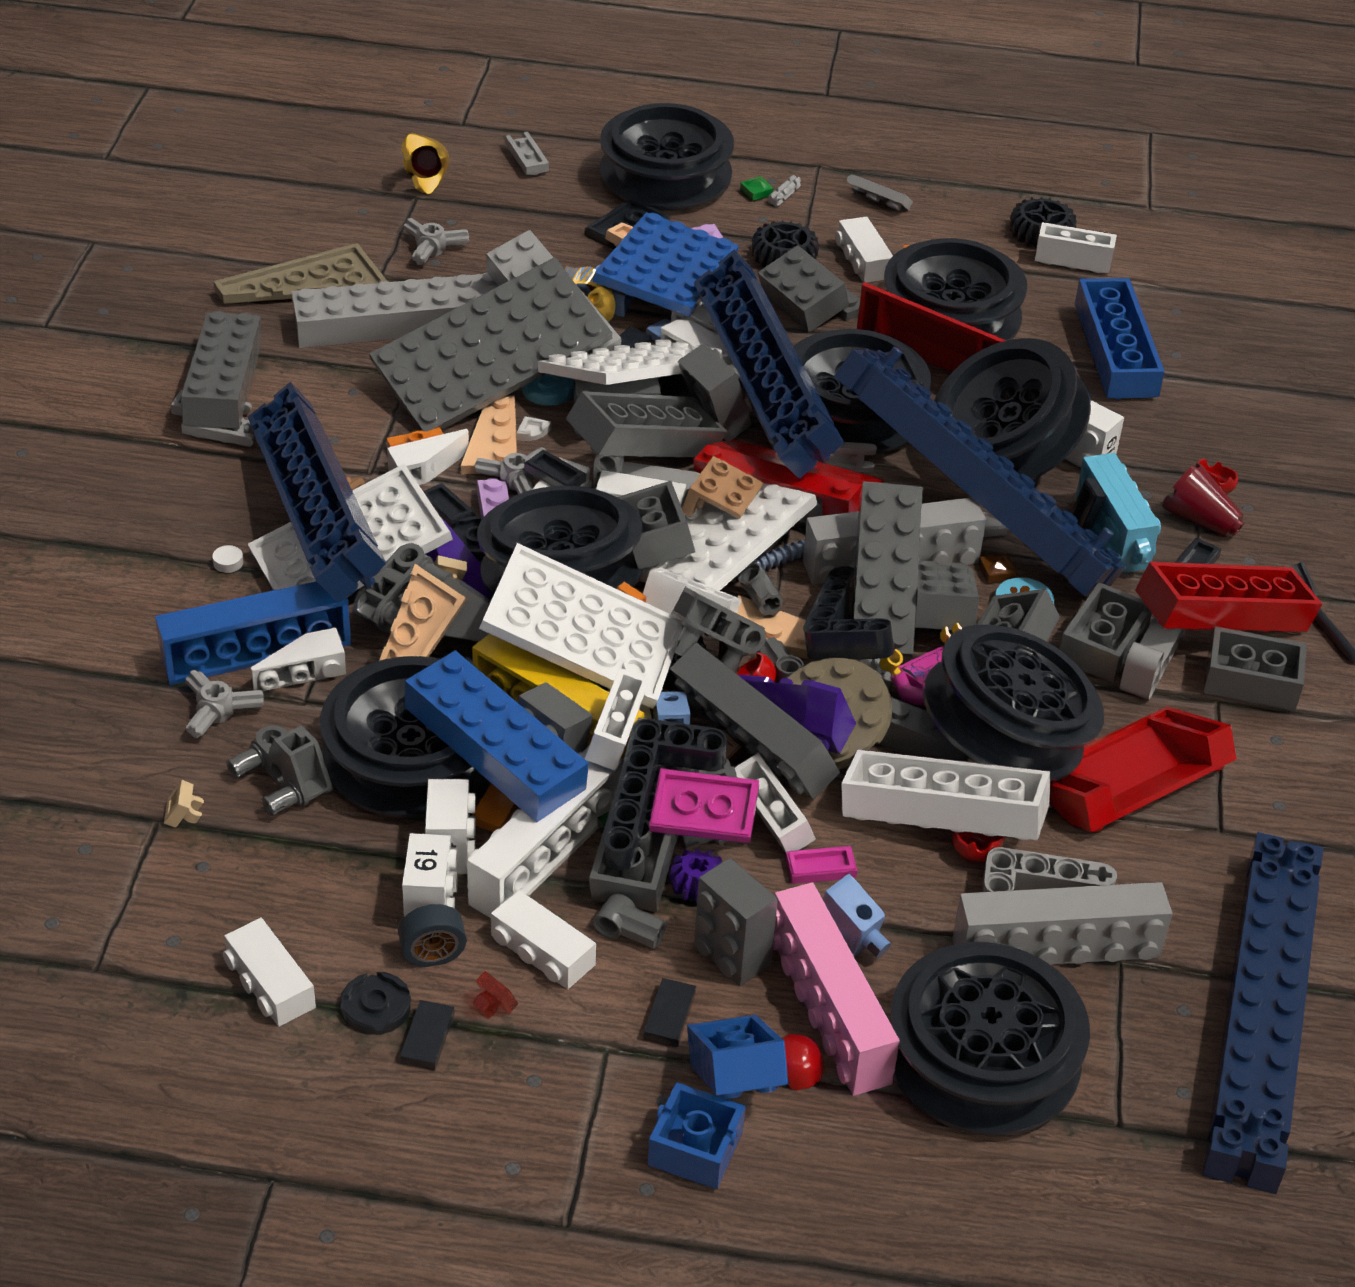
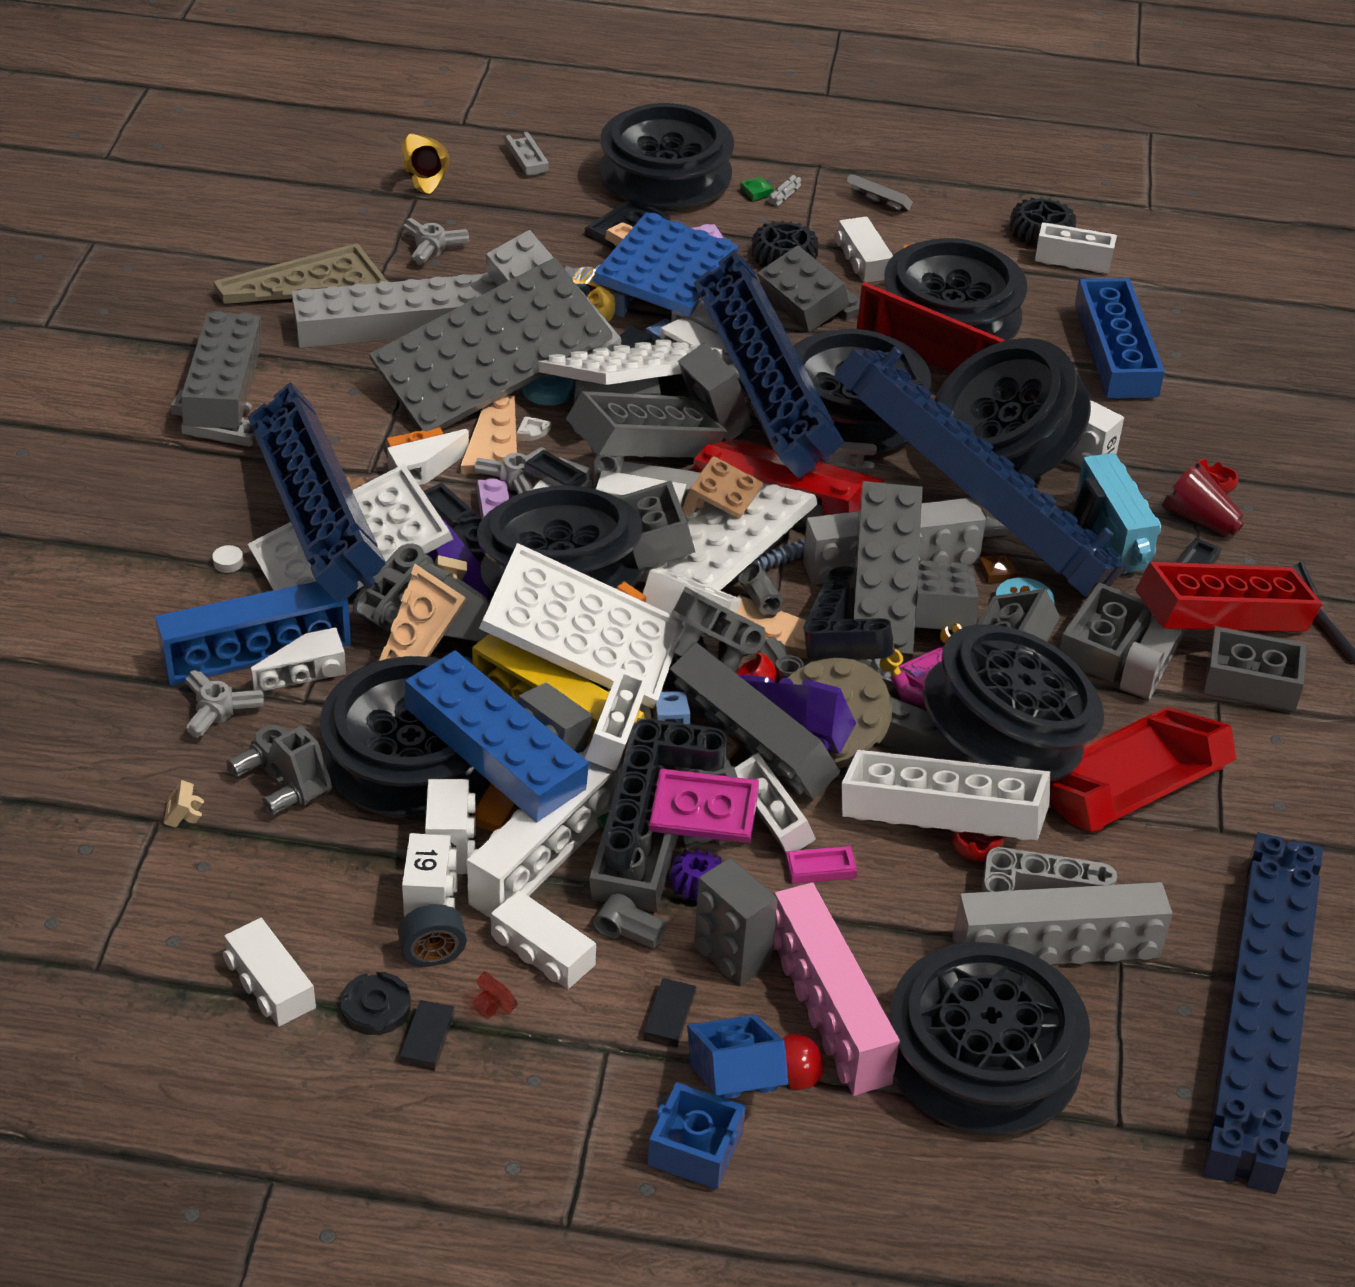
(856, 917): medium blue torso -> none

